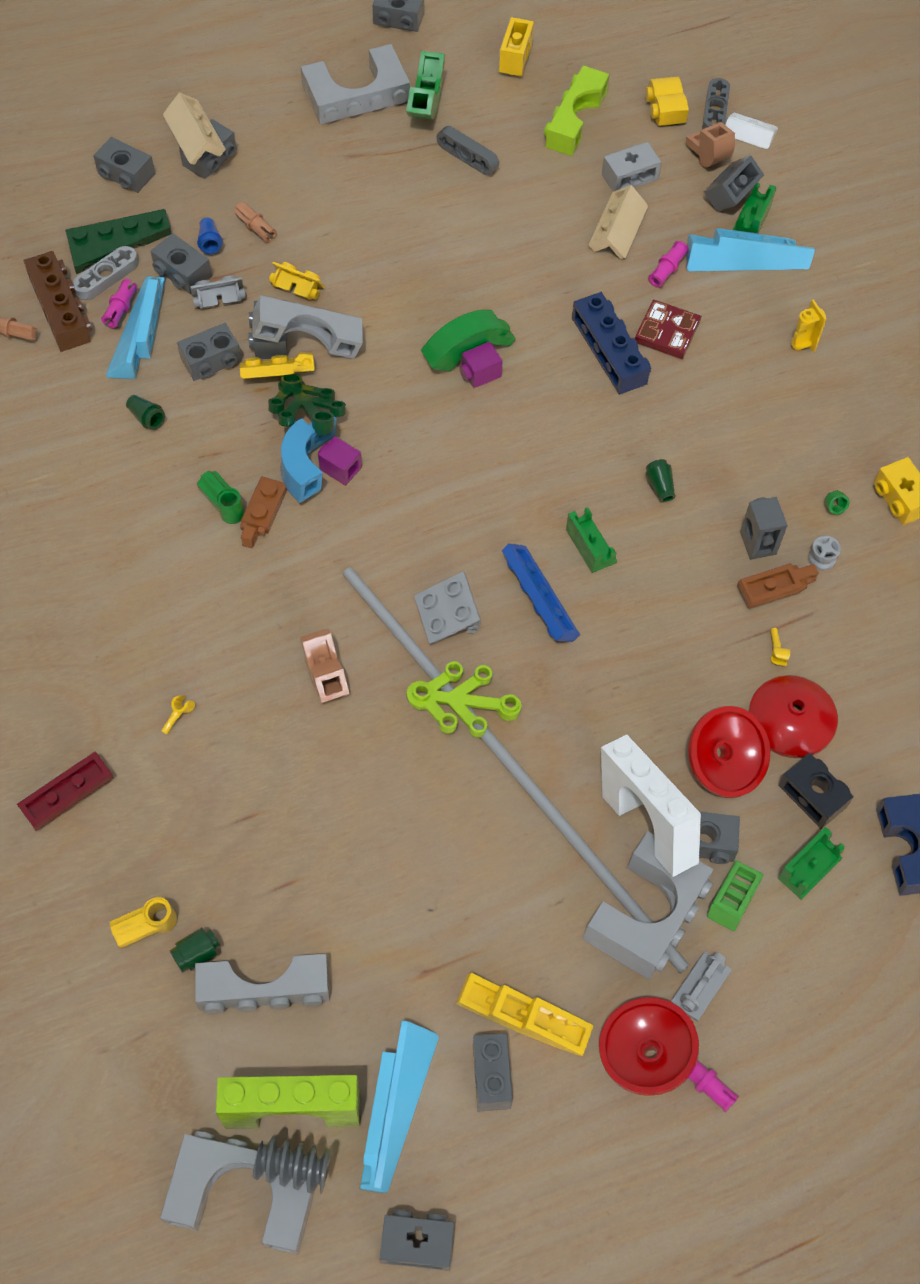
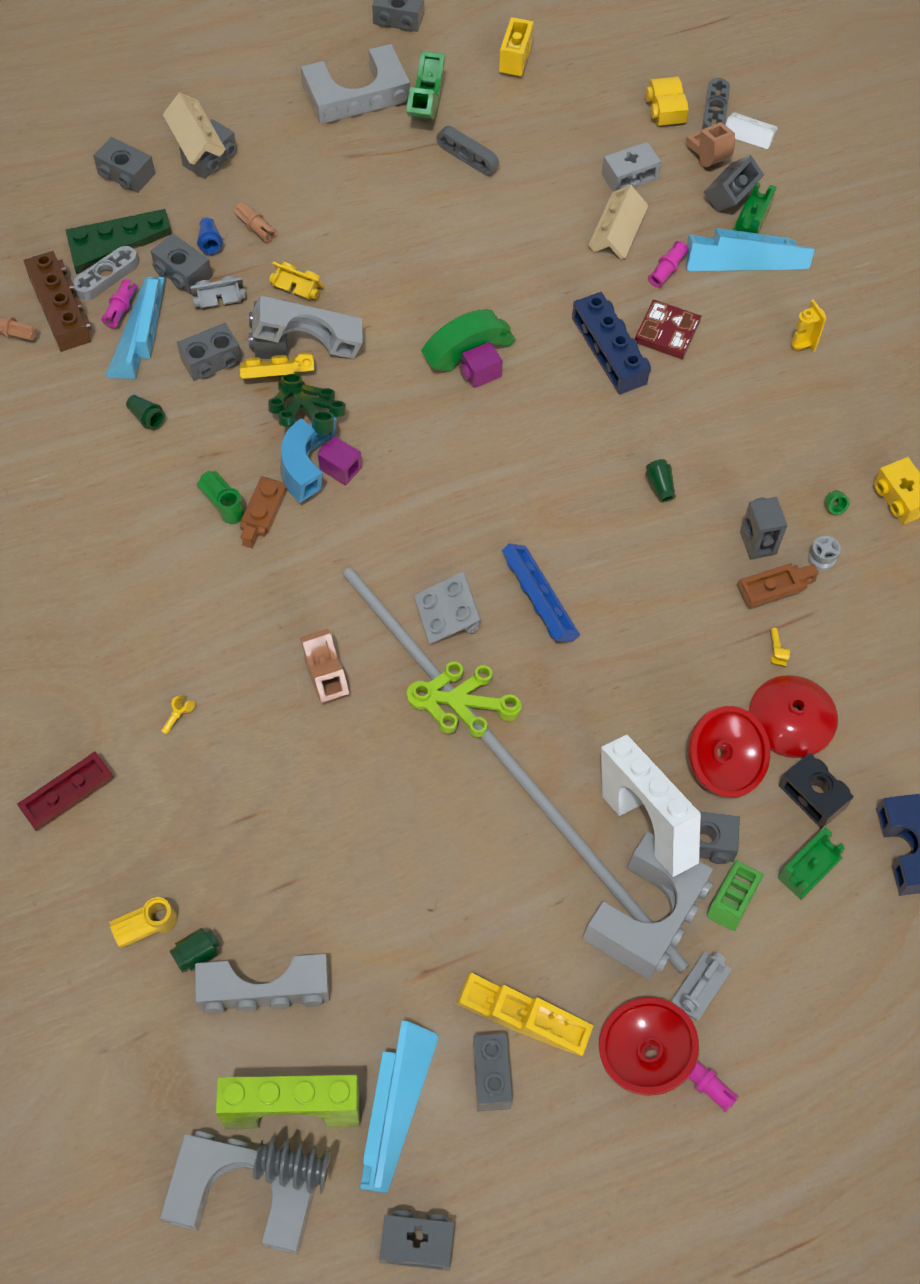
(585, 92): lime arch -> none
(590, 541): green hinge -> none

